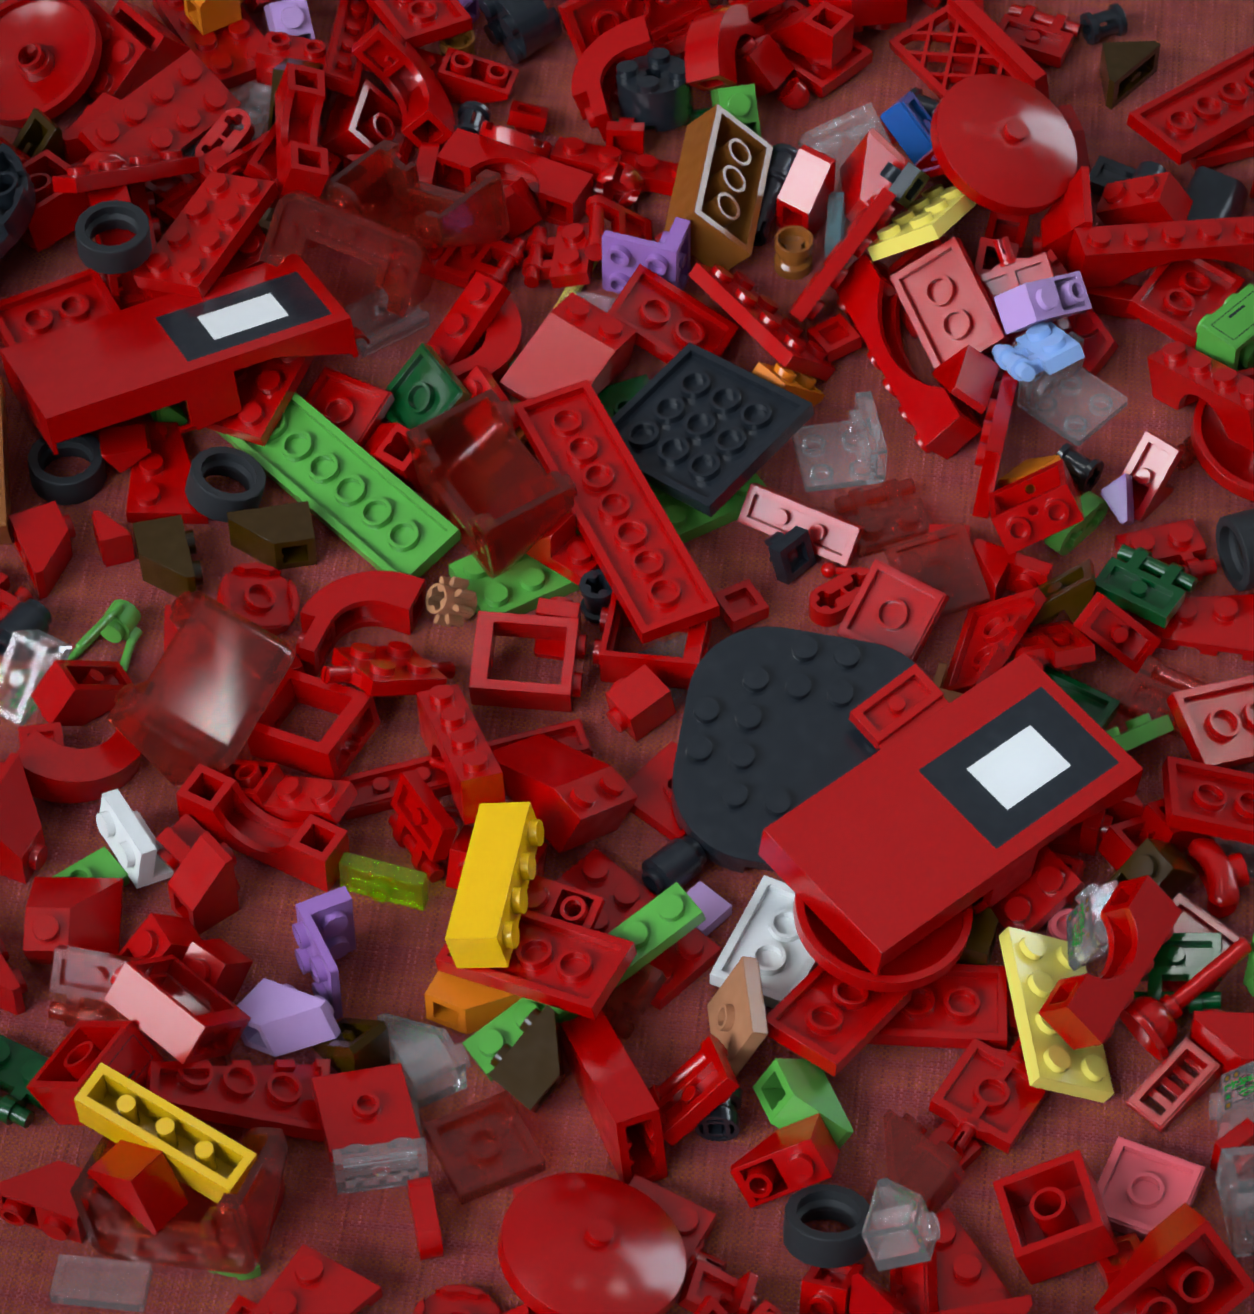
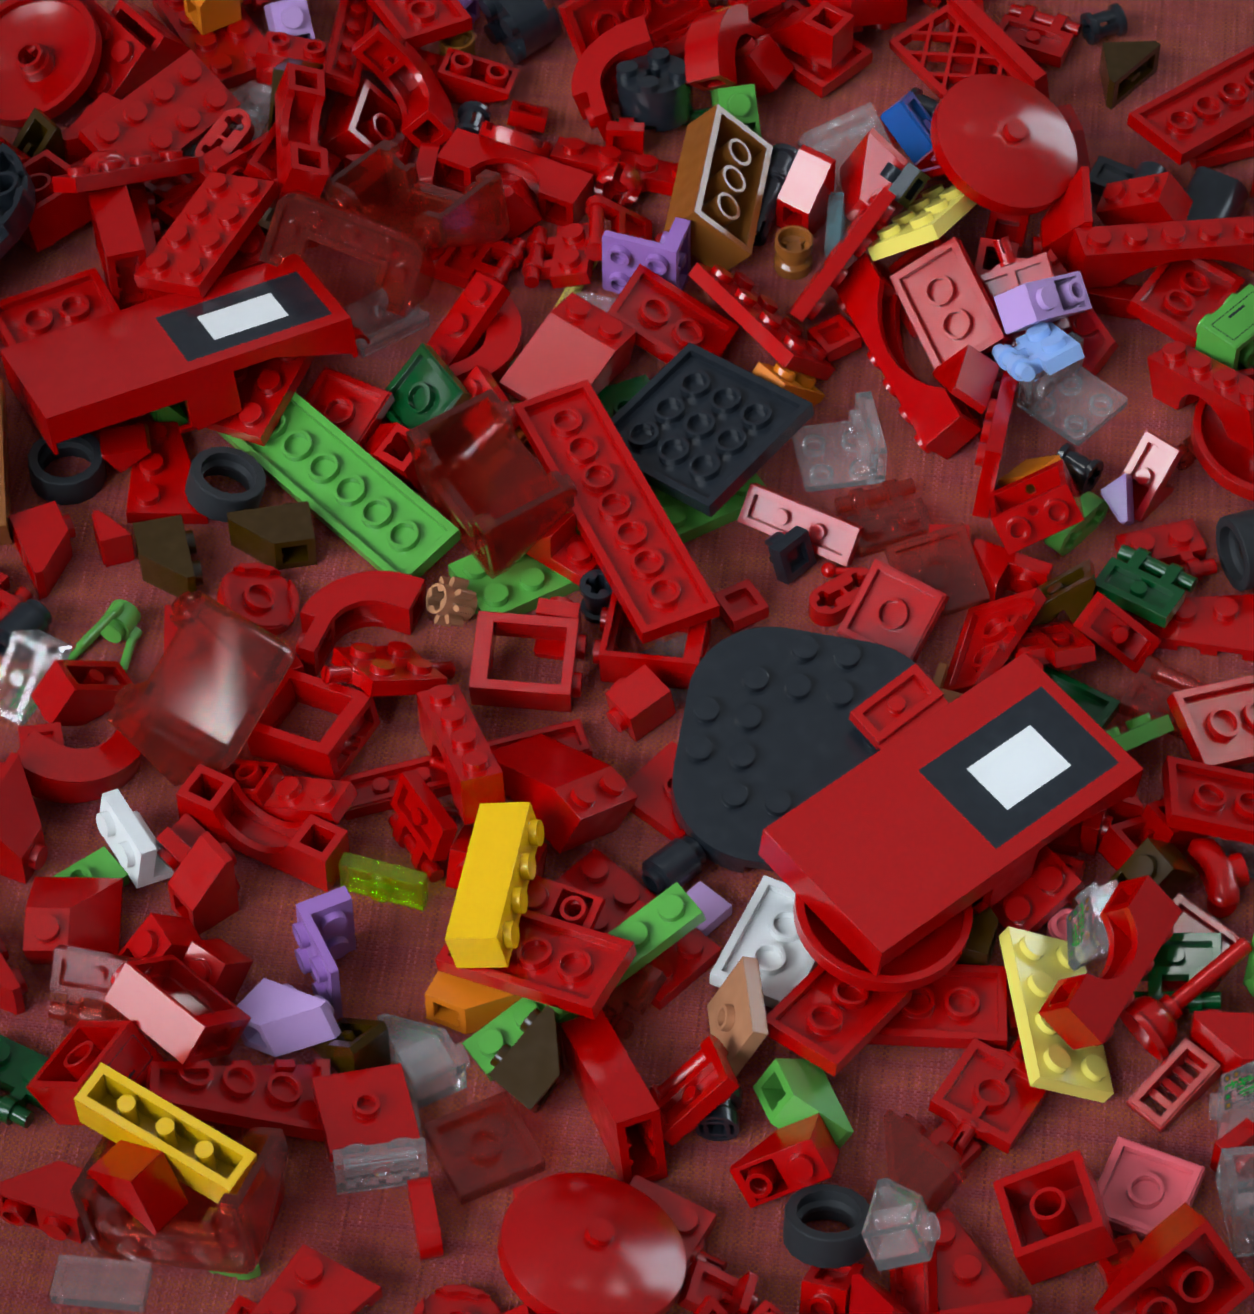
(114, 258): black tyre -> none
(794, 94): red hinge -> none

